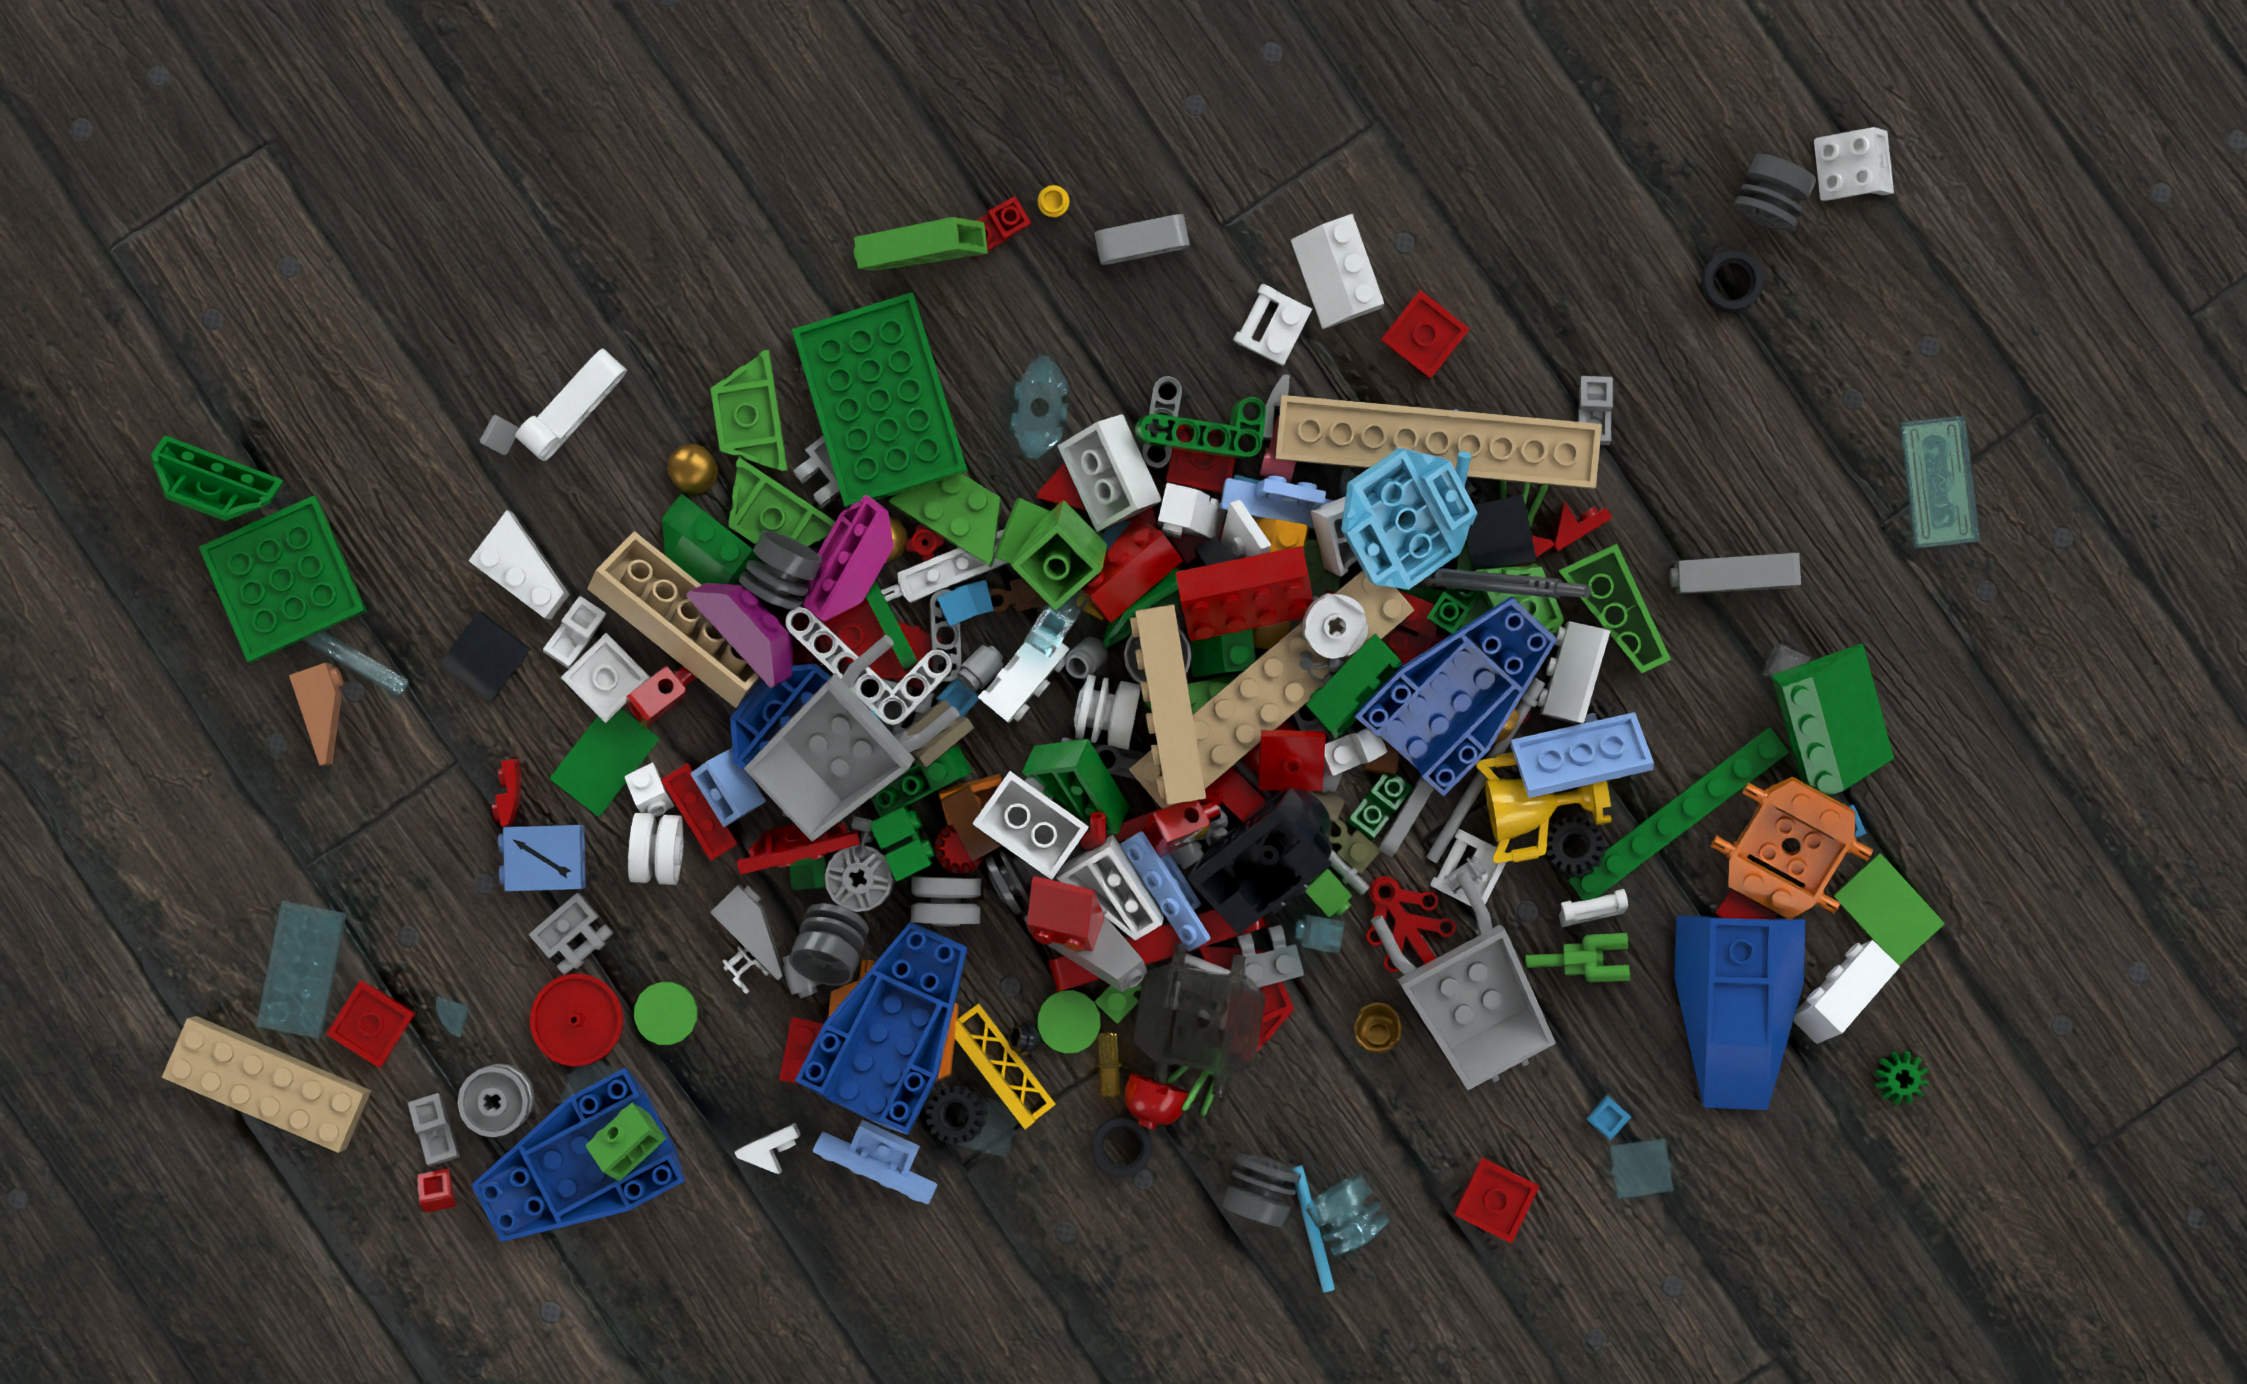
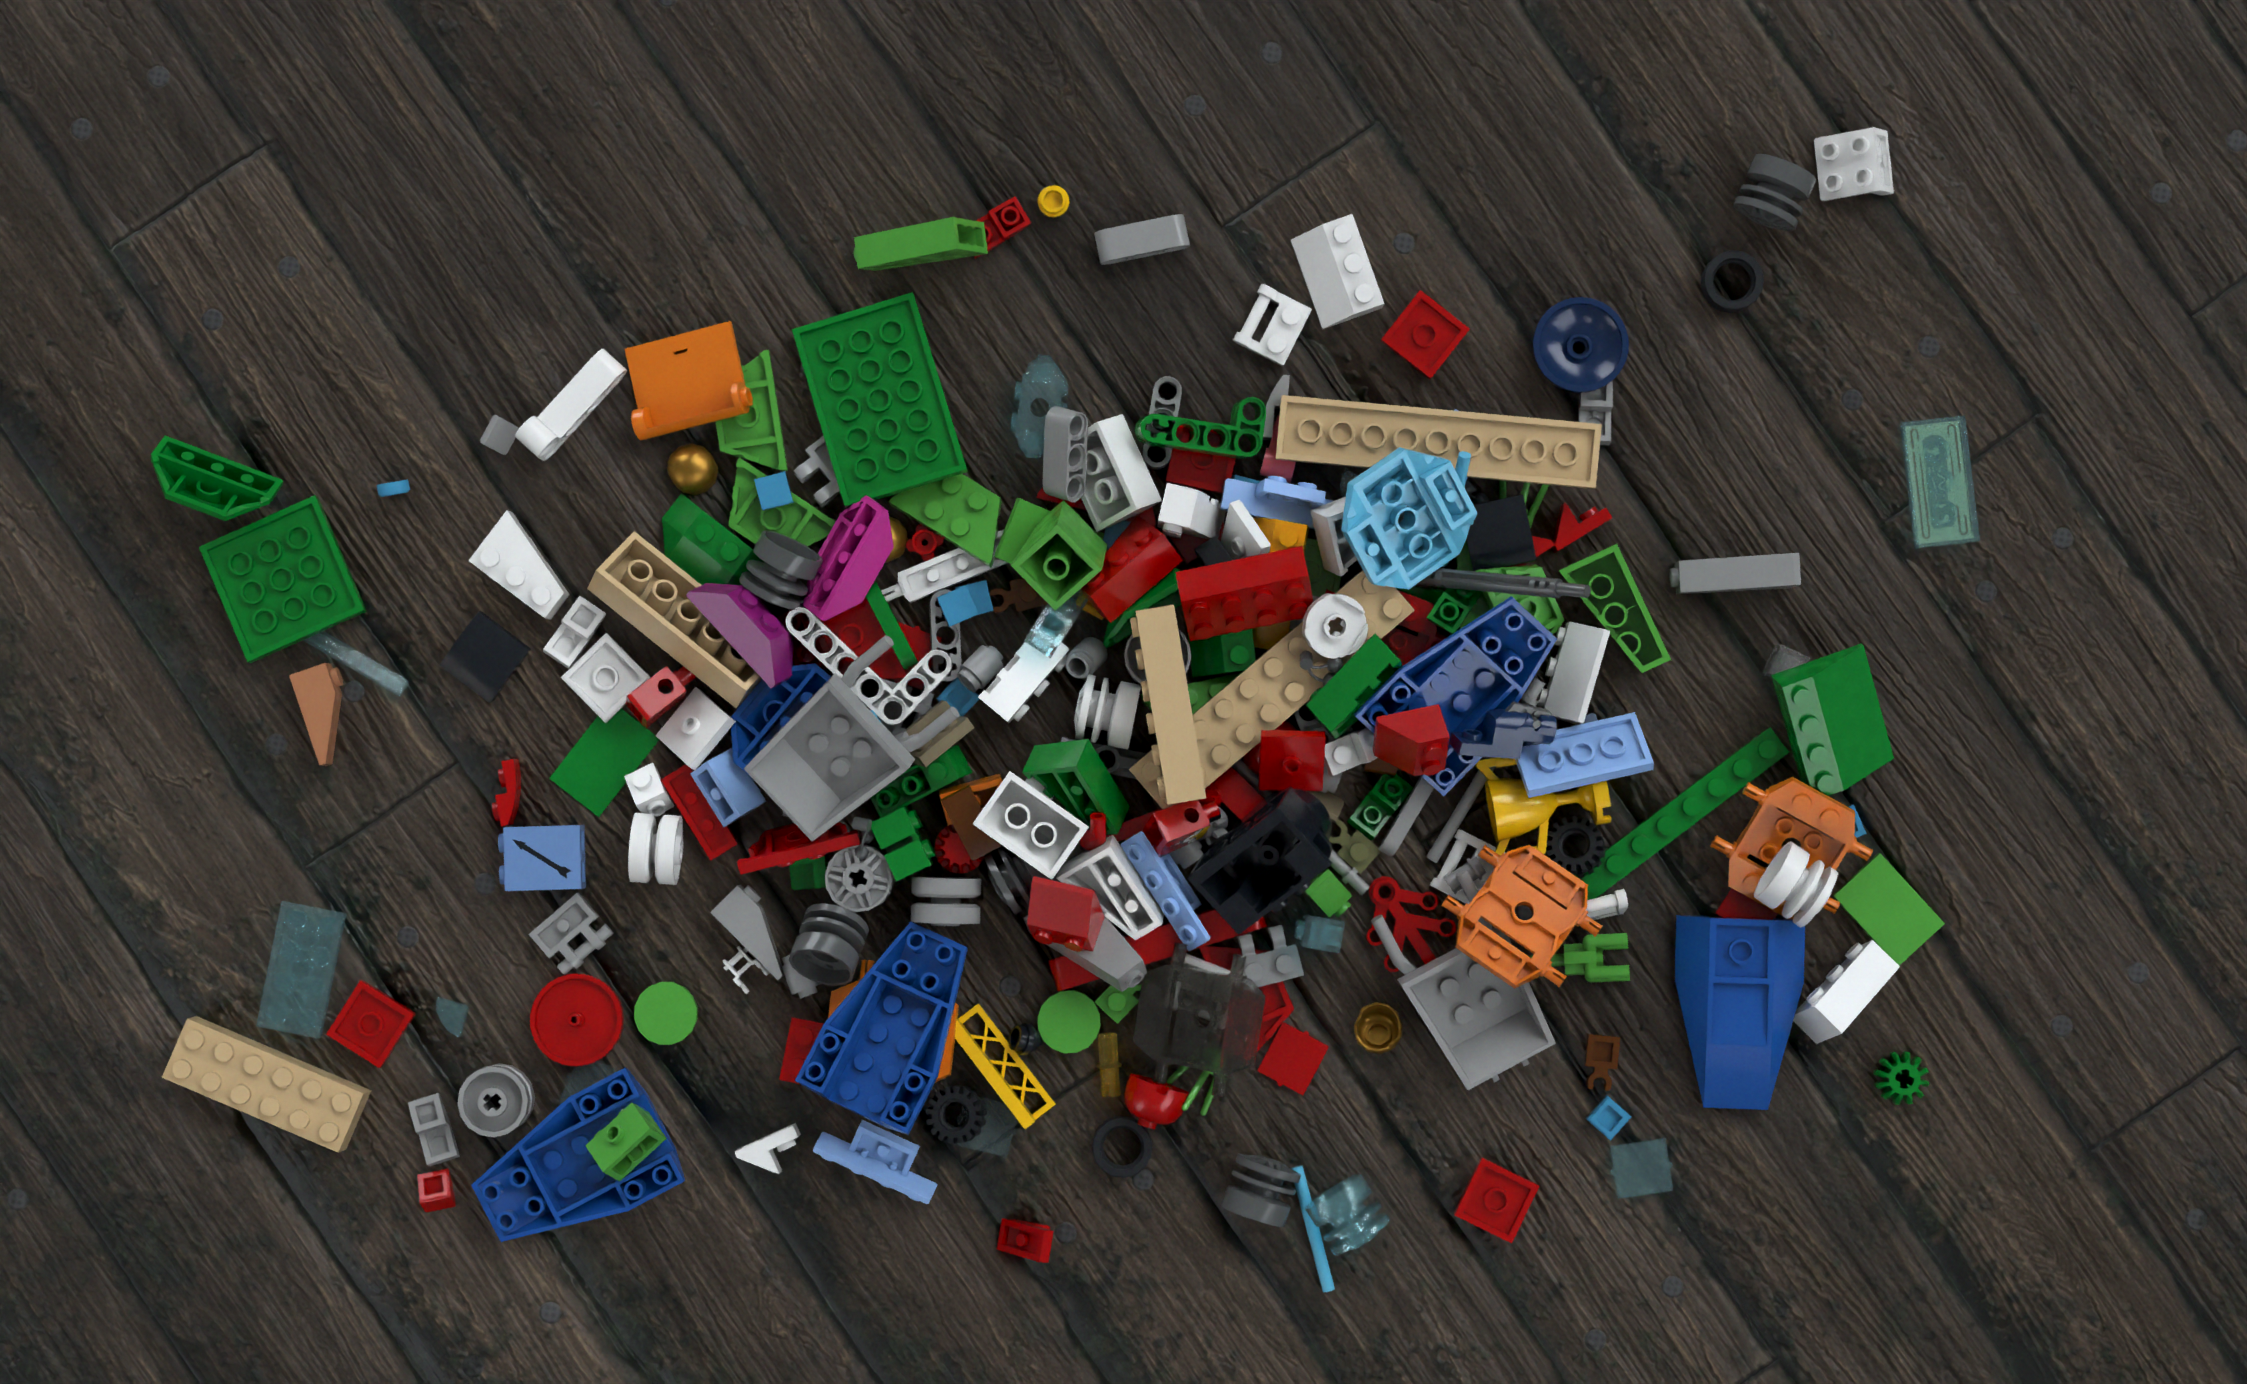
(393, 488): none -> dark azure tile
(687, 388): none -> orange door
(695, 728): none -> white plate
(773, 491): none -> dark azure tile
(1025, 1239): none -> red slope
(1065, 453): none -> light grey beam
(1293, 1058): none -> red piece
(1413, 740): none -> red slope
(1506, 732): none -> dark blue plate
(1556, 905): none -> orange piece
(1592, 326): none -> dark blue dish
(1601, 1054): none -> reddish brown plate
(1800, 887): none -> white wheel

